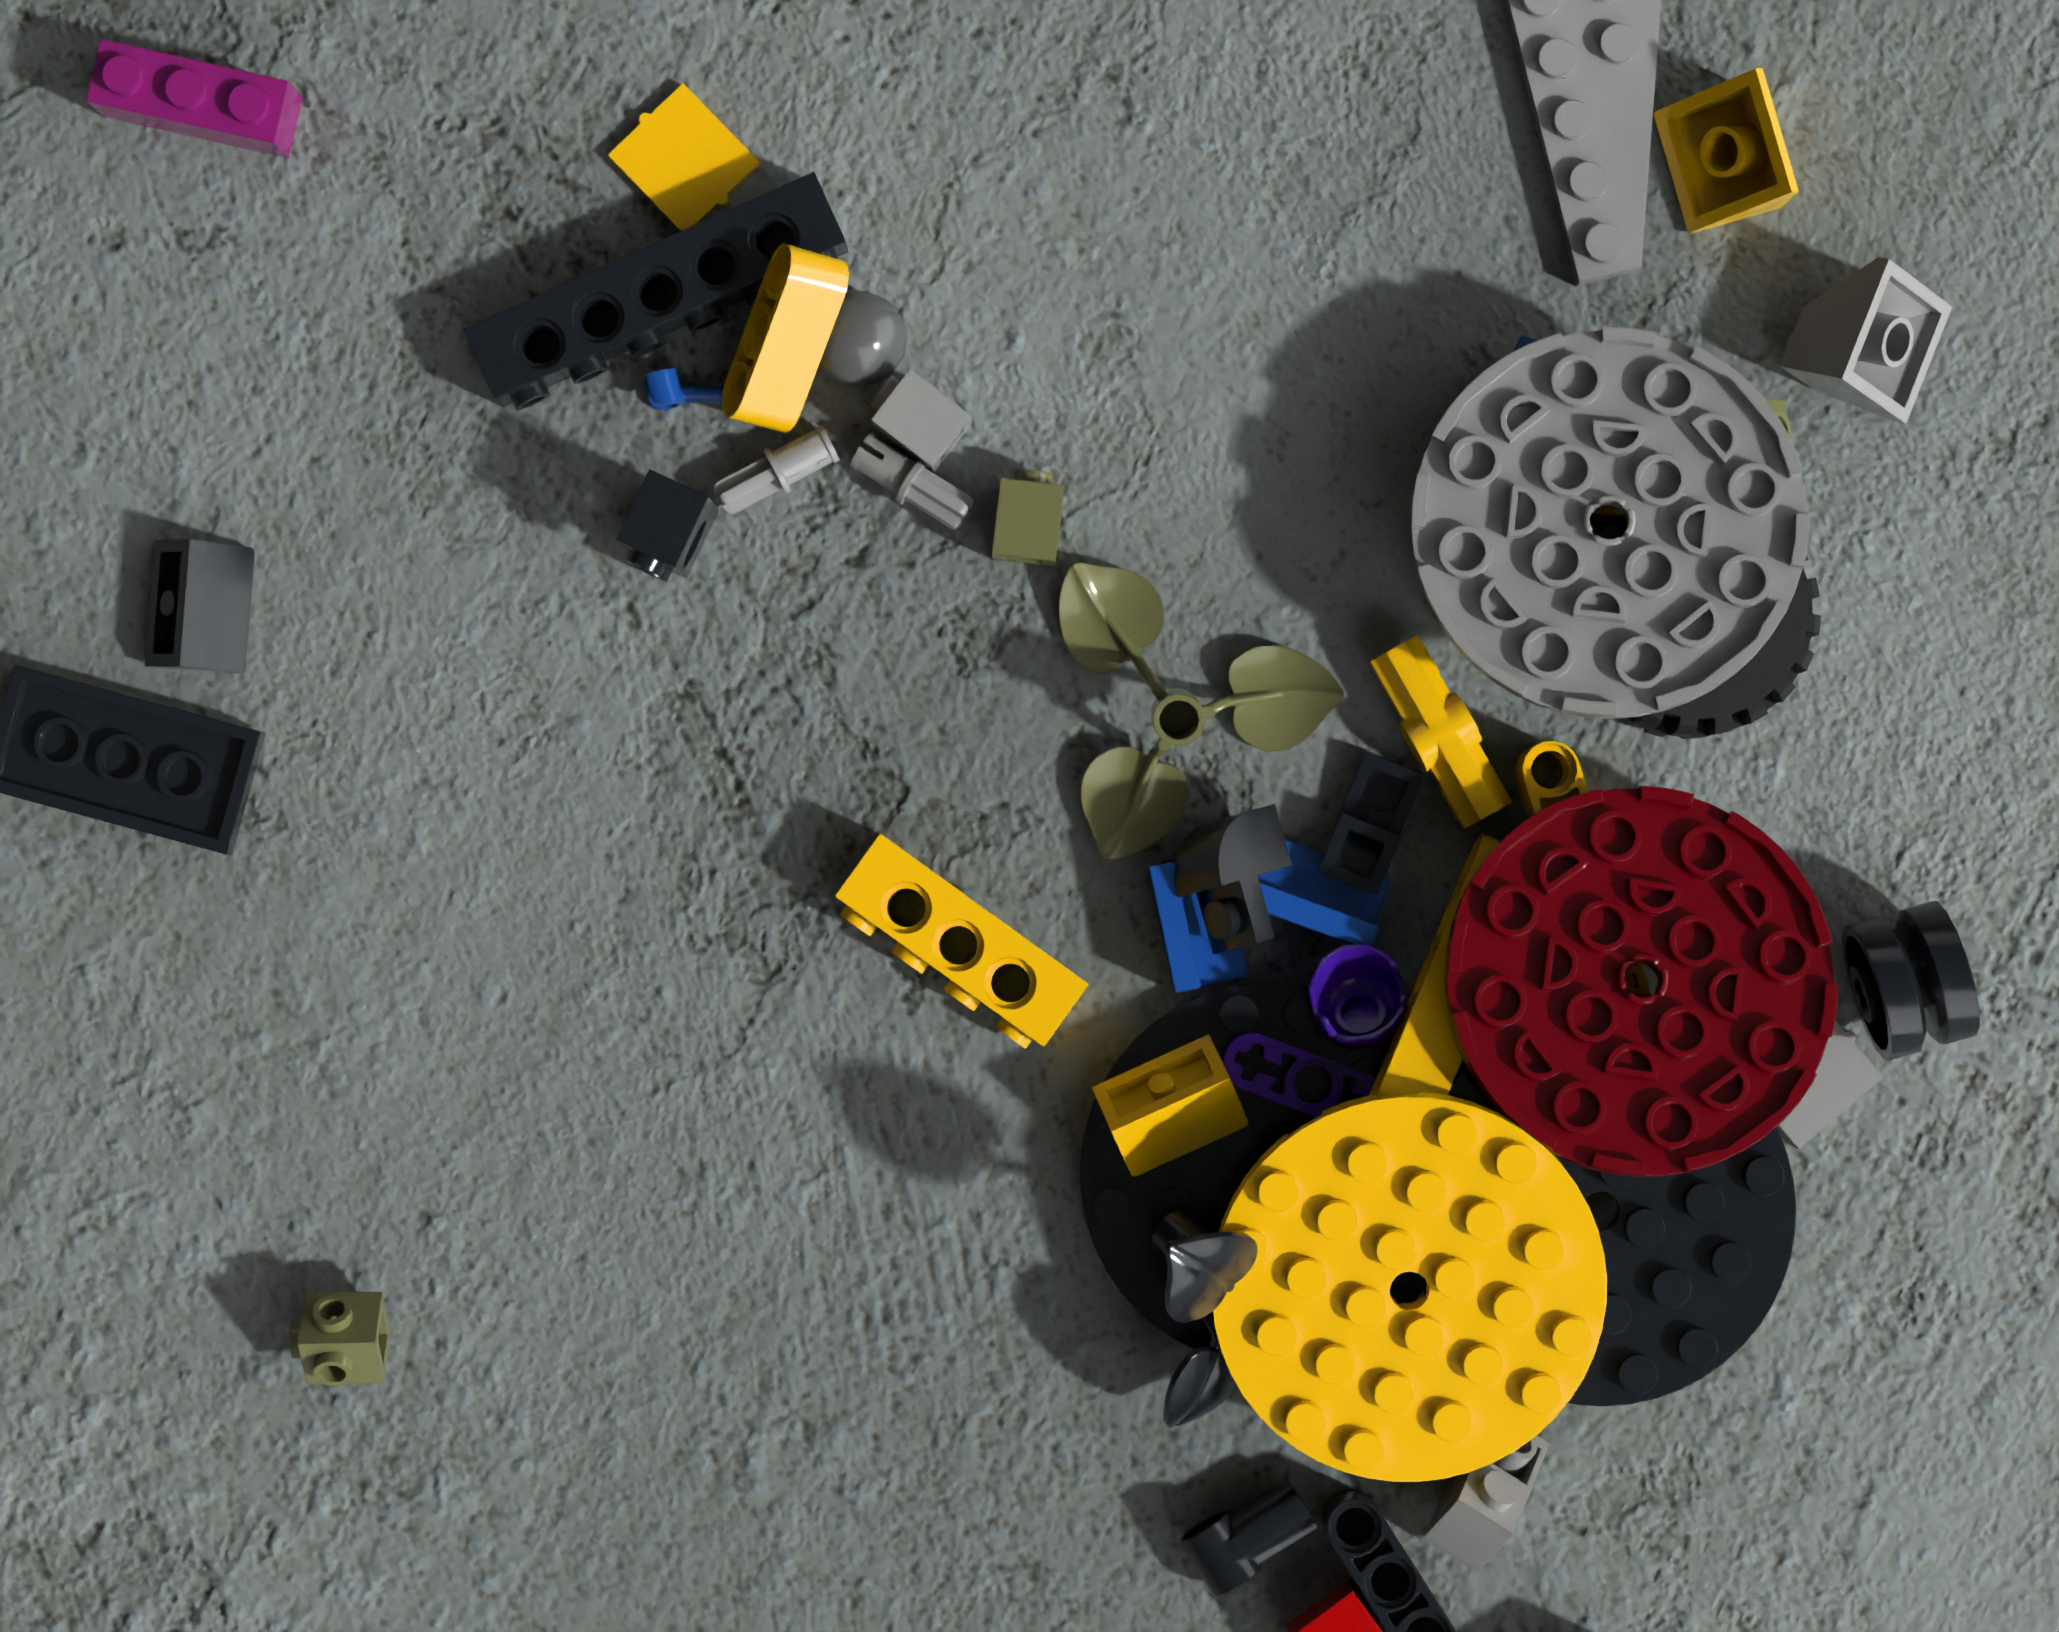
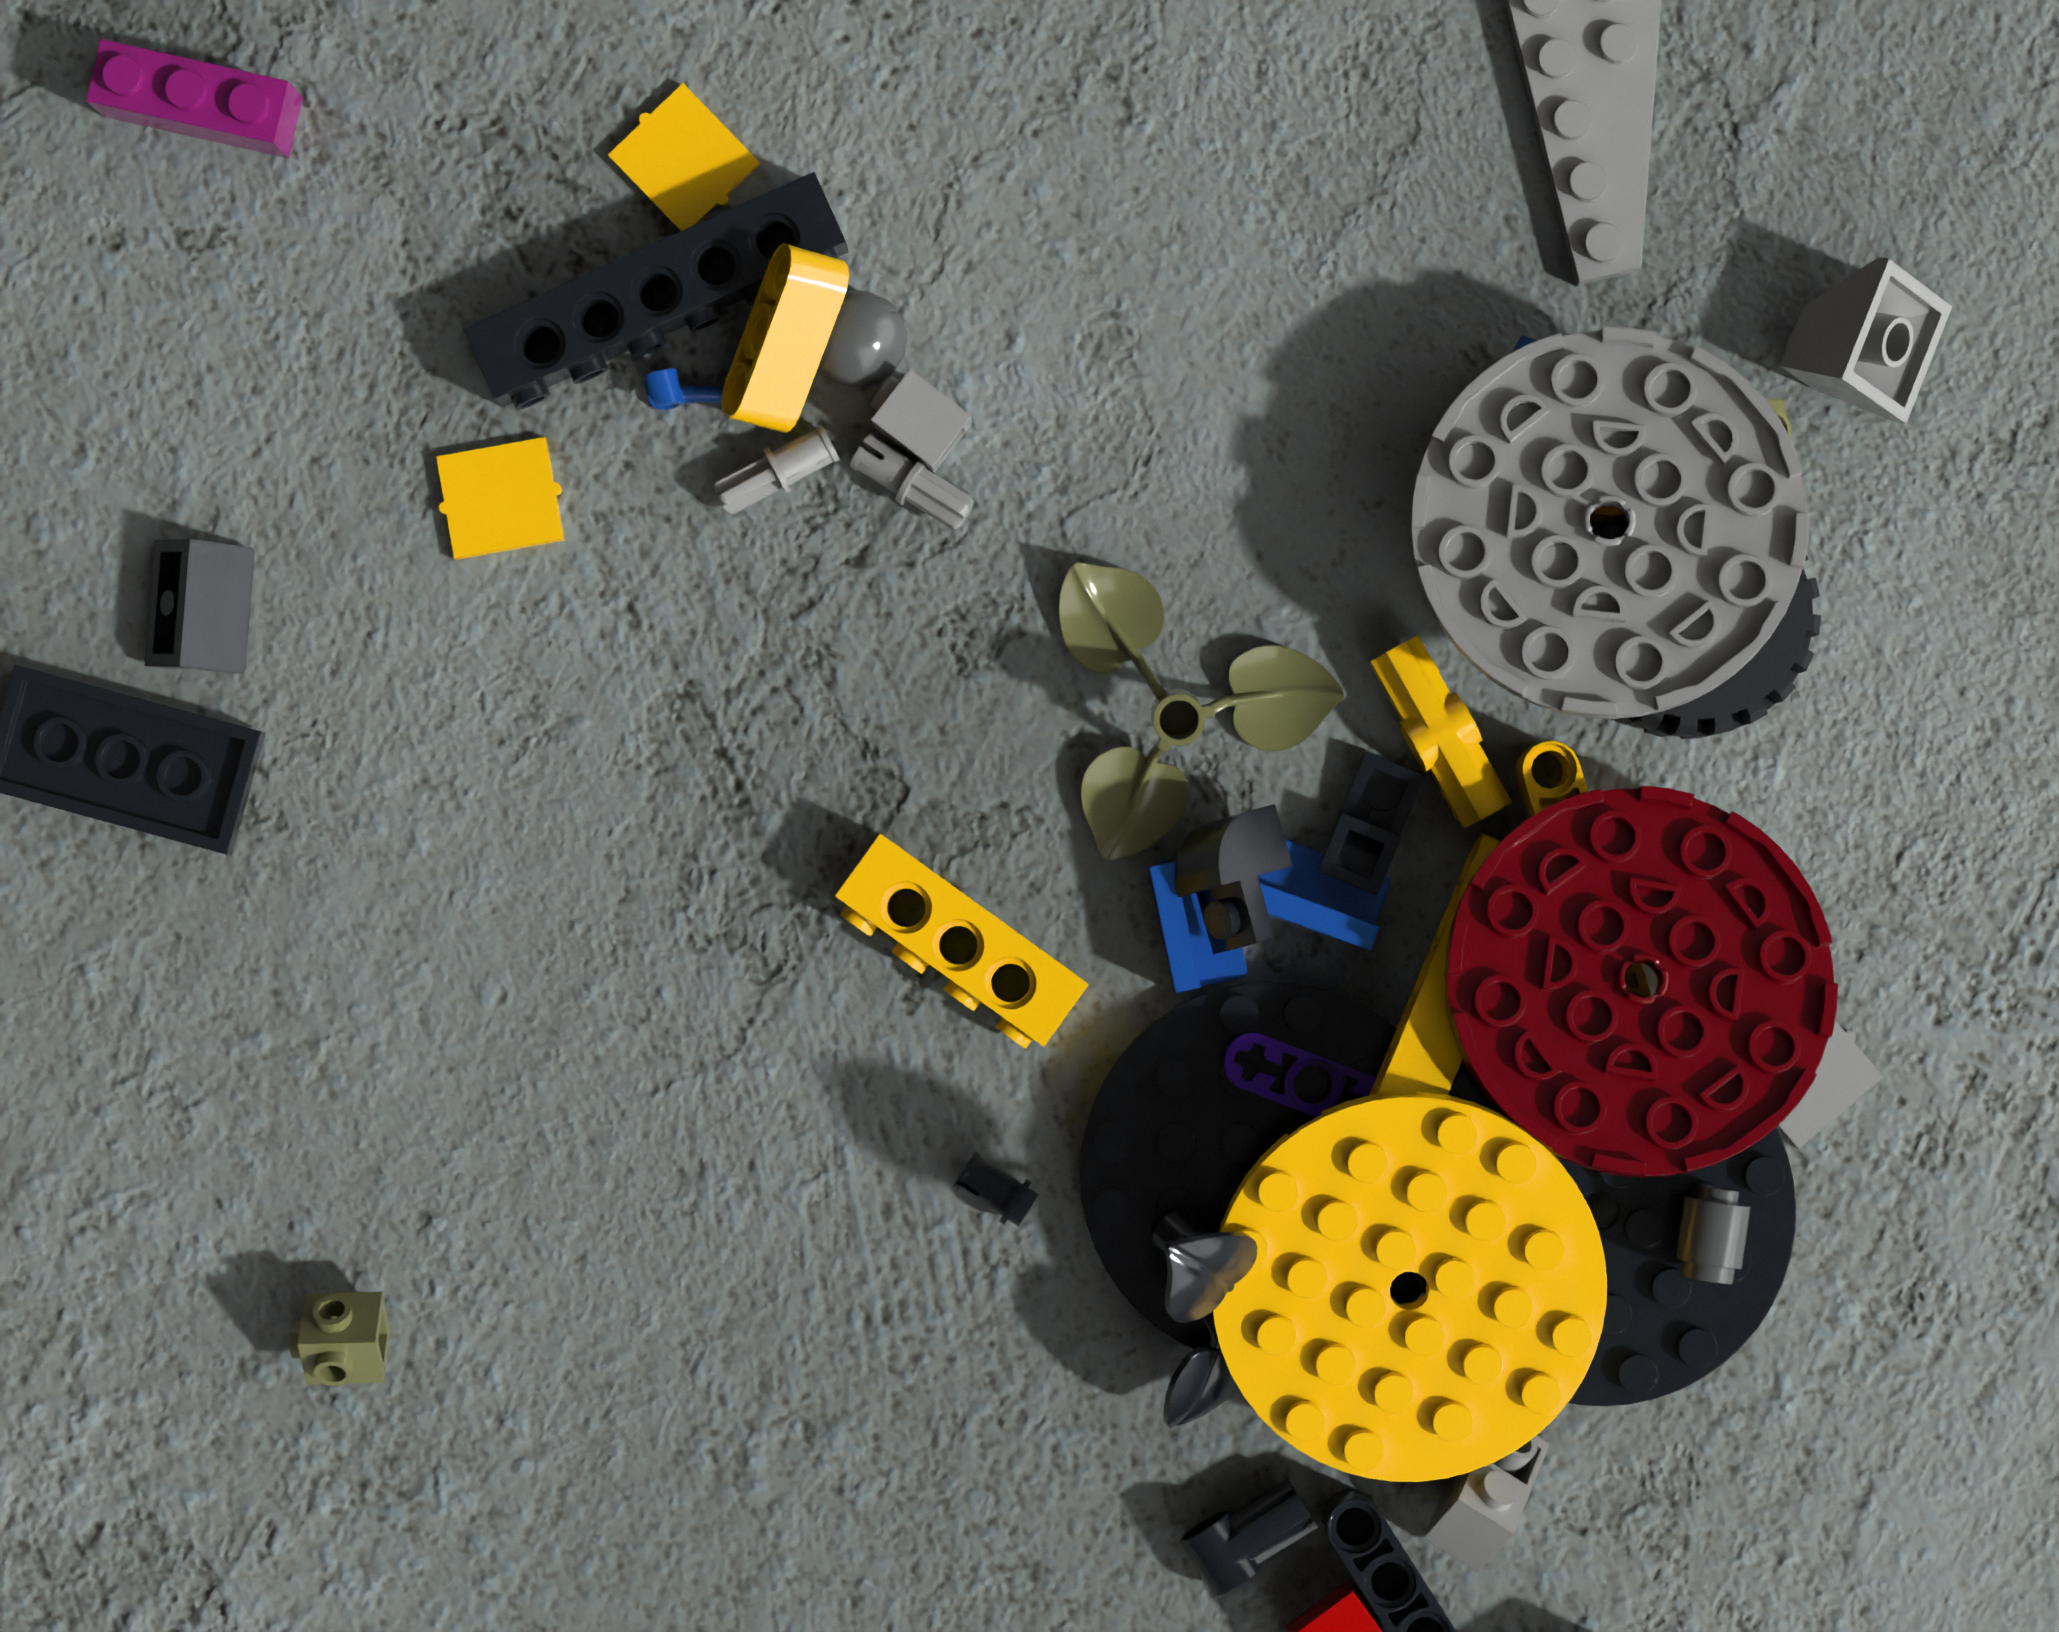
(500, 498): none -> yellow piece
(666, 527): black brick -> none
(996, 1189): none -> black pin
(1028, 519): olive brick -> none
(1170, 1106): yellow panel -> none
(1357, 996): dark purple hair -> none
(1712, 1235): none -> dark grey brick
(1726, 153): yellow slope -> none
(1911, 980): black wheel -> none

